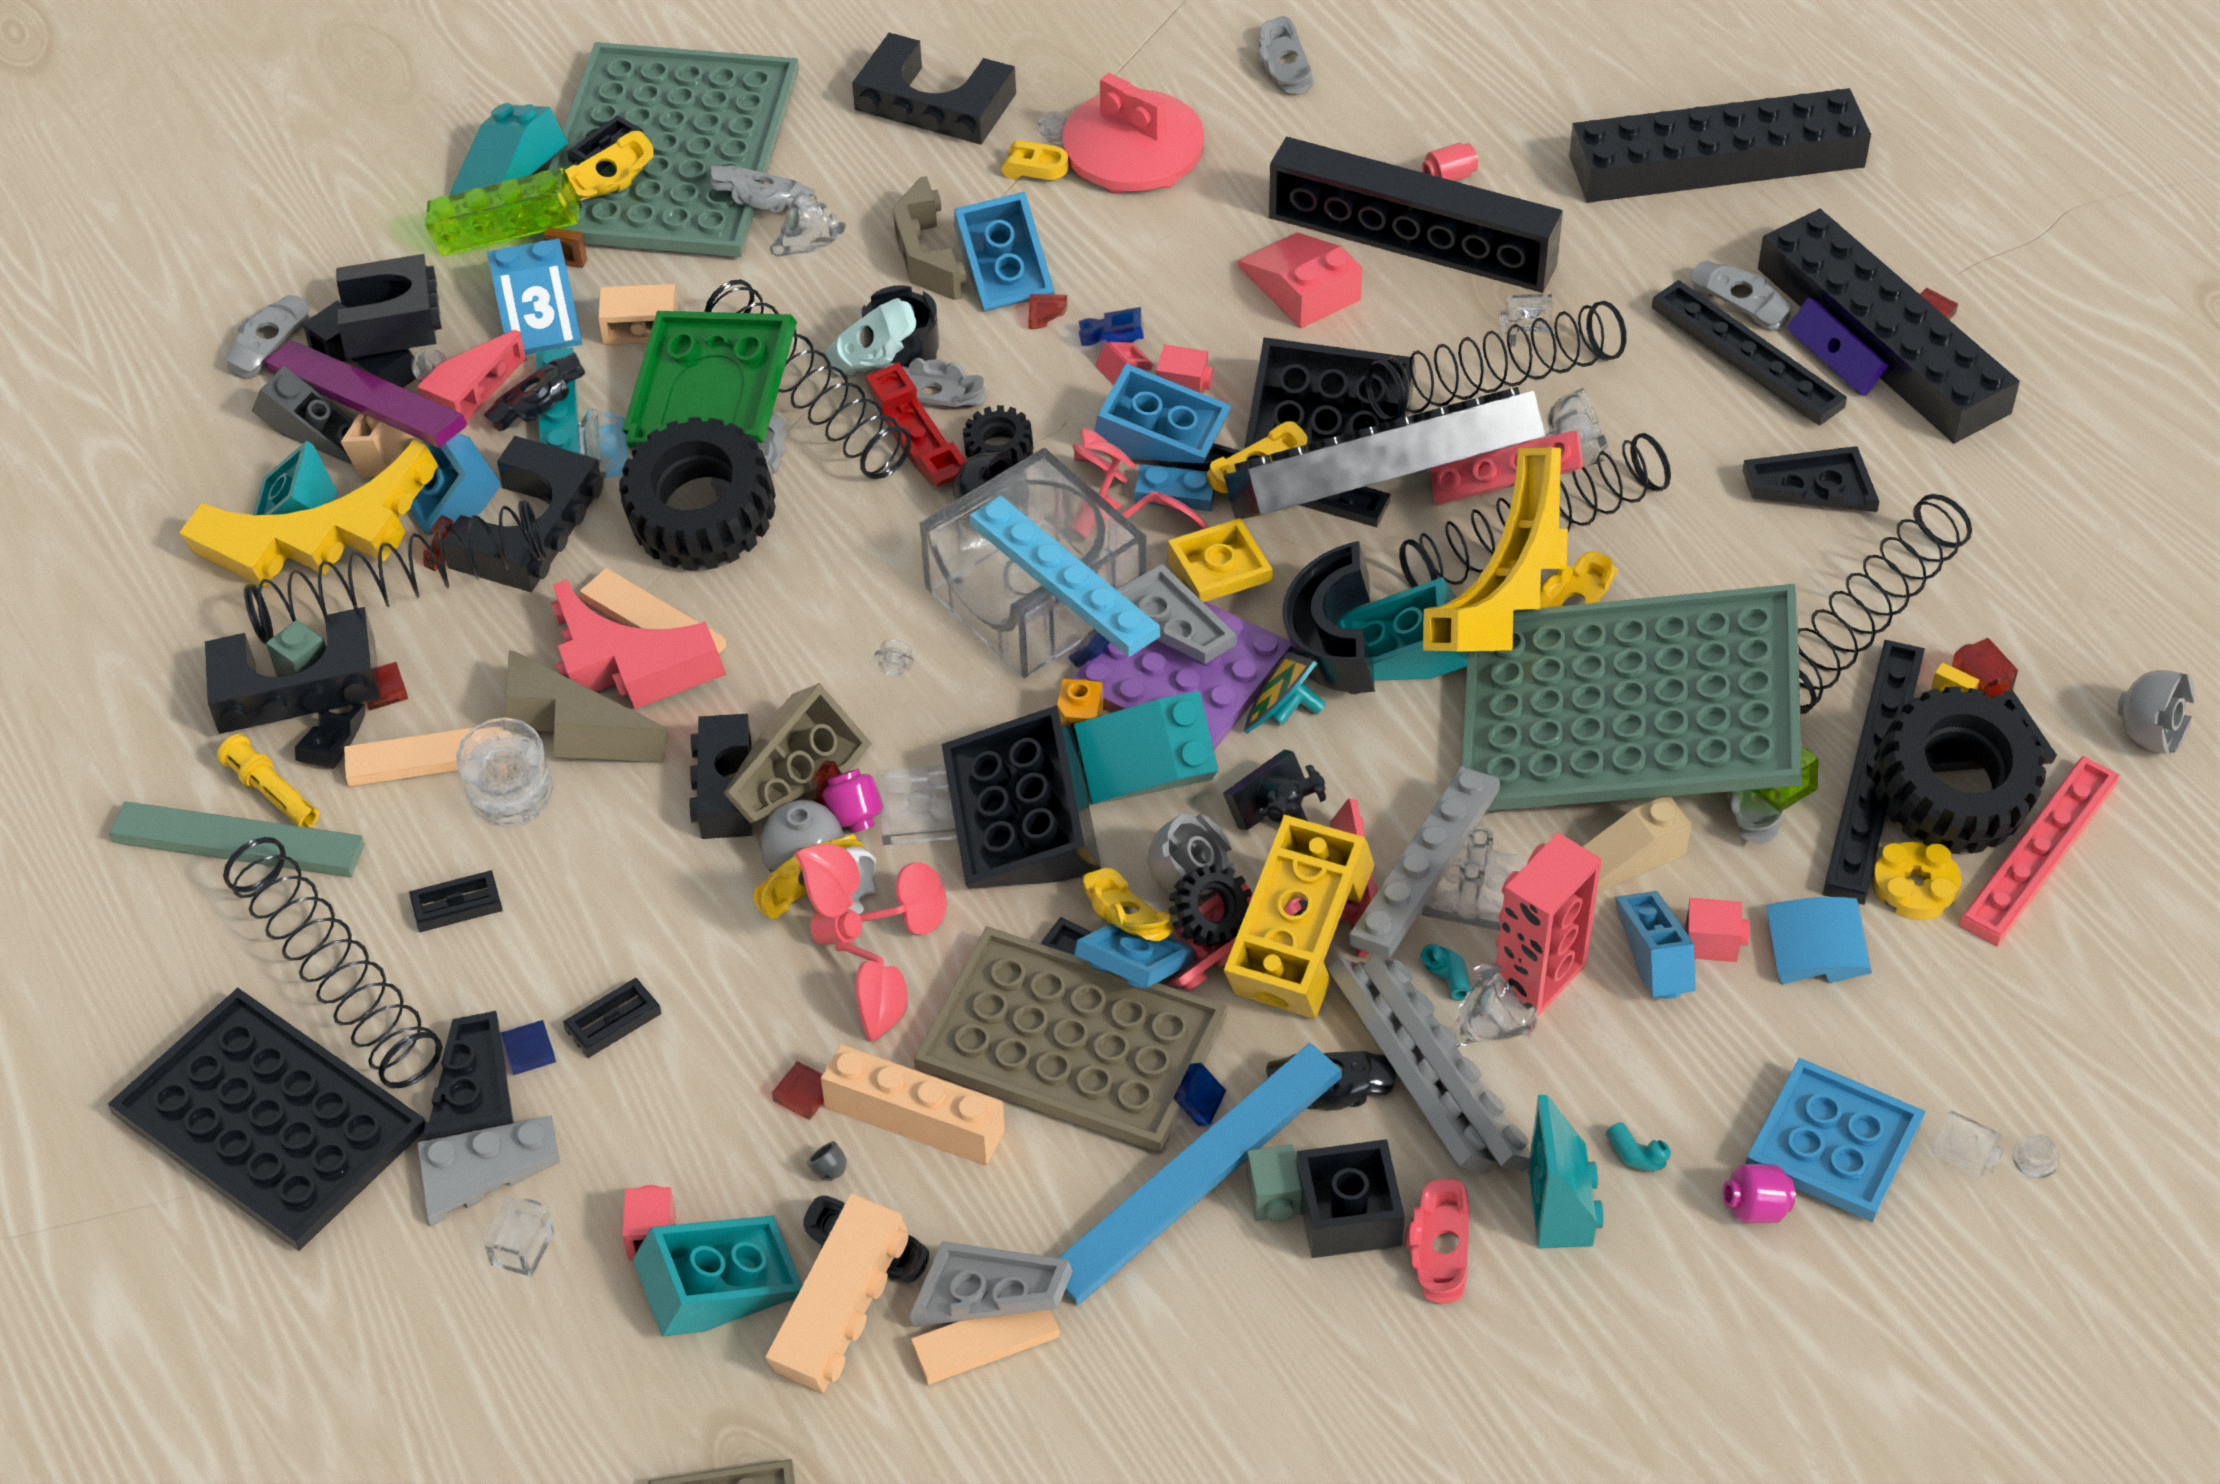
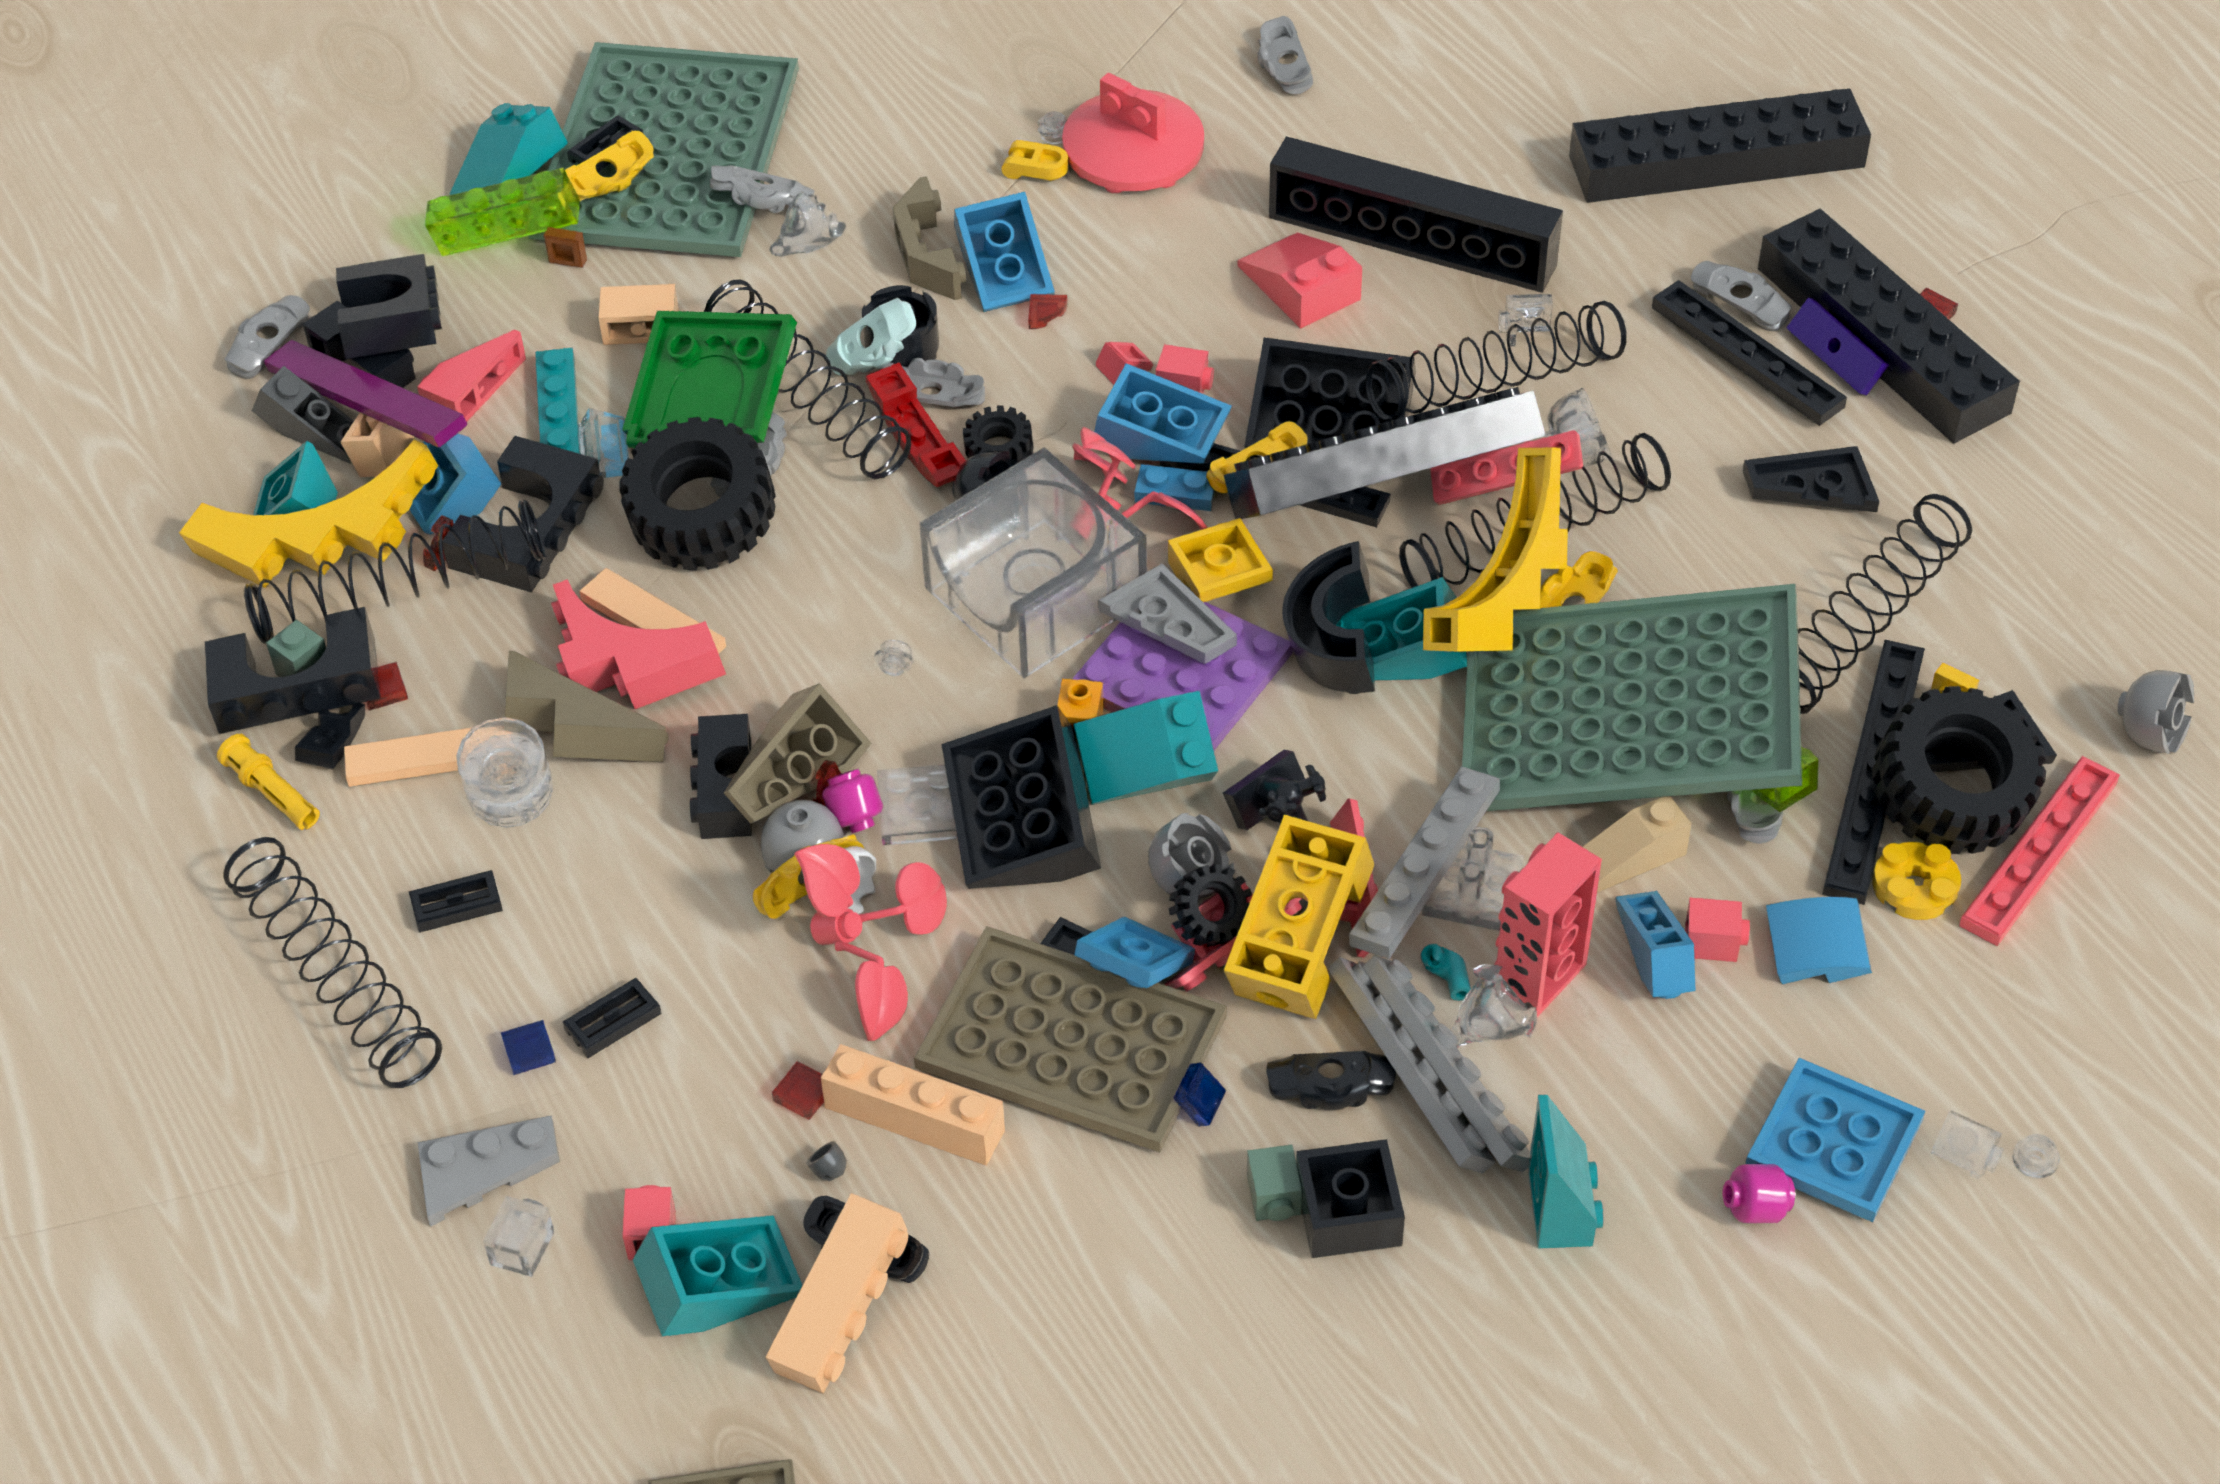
(222, 835): sand green tile -> none
(268, 1118): black plate -> none
(429, 355): clear plate -> none
(473, 1080): black wing -> none
(535, 295): dark azure slope -> none
(540, 399): black piece -> none
(962, 113): black arch -> none
(979, 1342): light nougat tile -> none
(987, 1283): light grey wing -> none
(1065, 576): medium azure plate -> none
(1088, 648): clear blue tile -> none
(1110, 893): yellow piece -> none
(1115, 327): clear blue plate -> none
(1197, 1170): dark azure tile -> none
(1284, 692): shield -> none
(1441, 1211): coral piece -> none
(1451, 162): coral brick -> none
(1637, 1155): teal arm -> none
(1988, 665): clear red brick -> none

